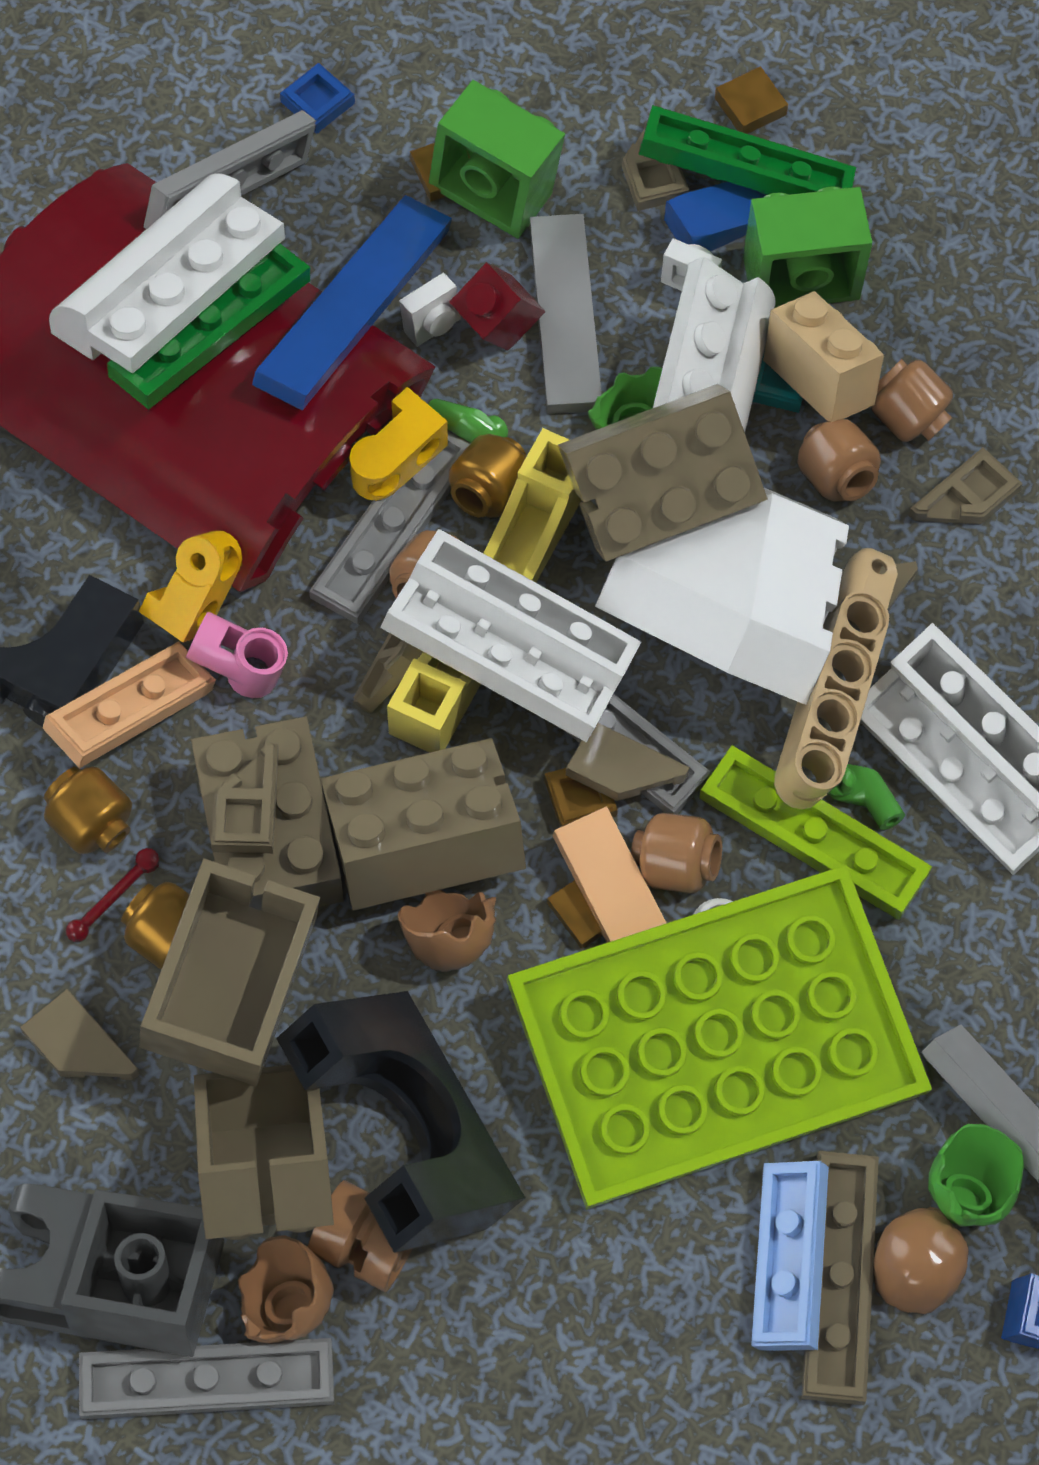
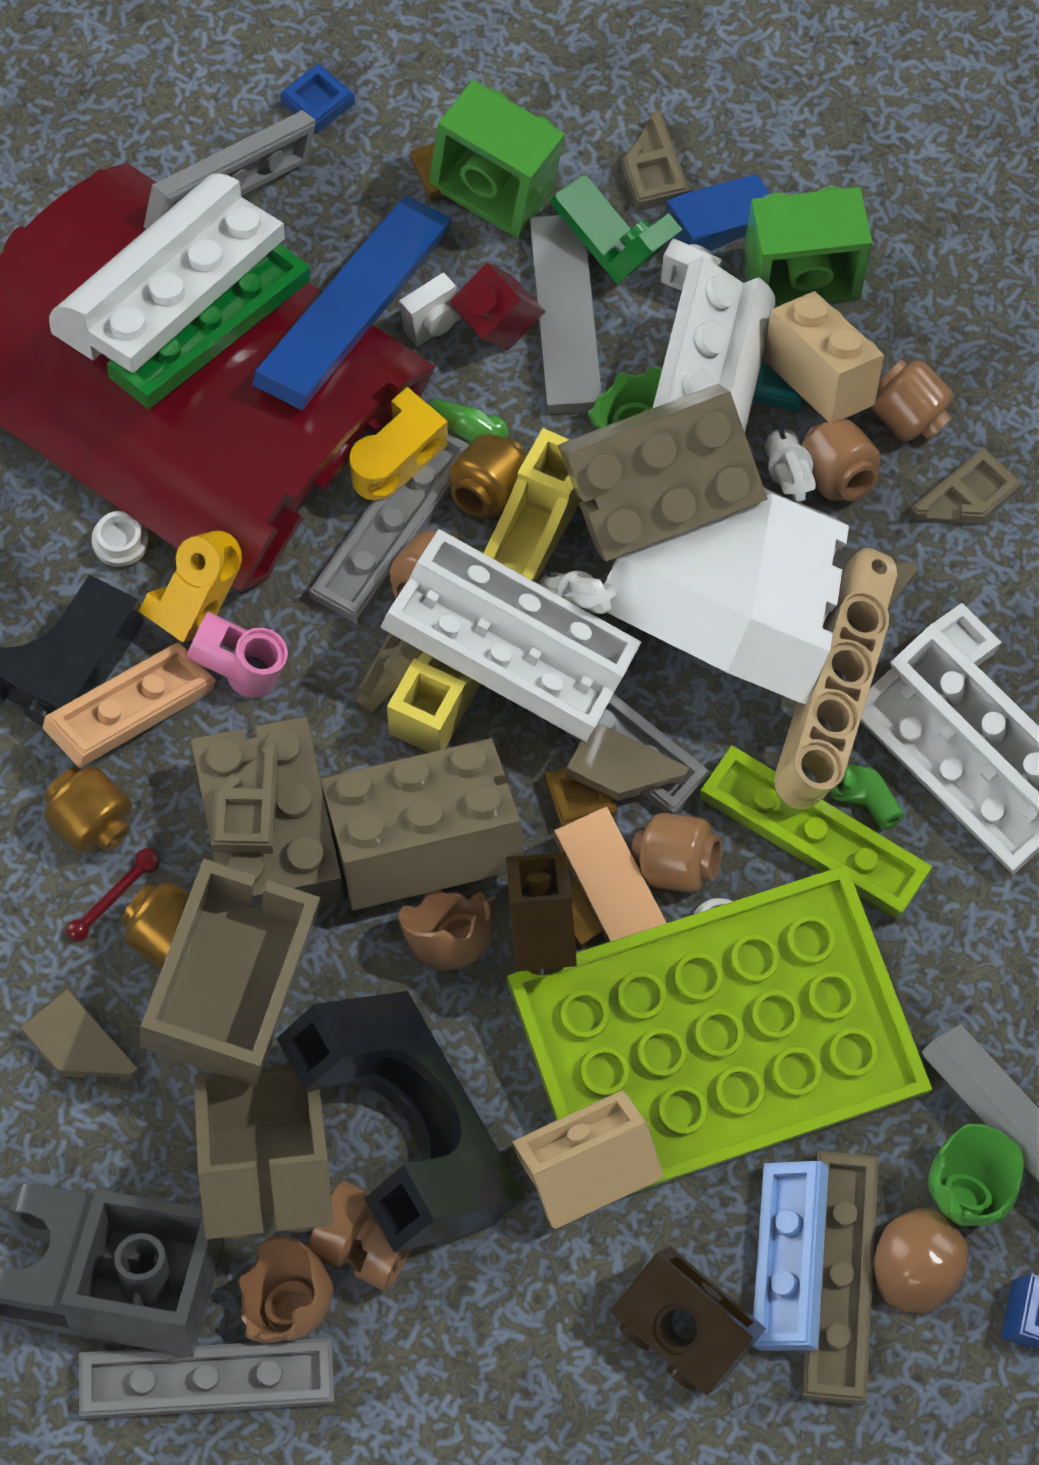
(119, 539): none -> white plate
(541, 913): none -> dark brown brick
(580, 590): none -> white axle
(589, 1158): none -> tan panel
(606, 233): none -> bracket
(723, 1326): none -> dark brown brick
(738, 156): green plate -> none
(751, 101): pearl gold tile -> none
(790, 464): none -> white axle
(968, 634): none -> white plate

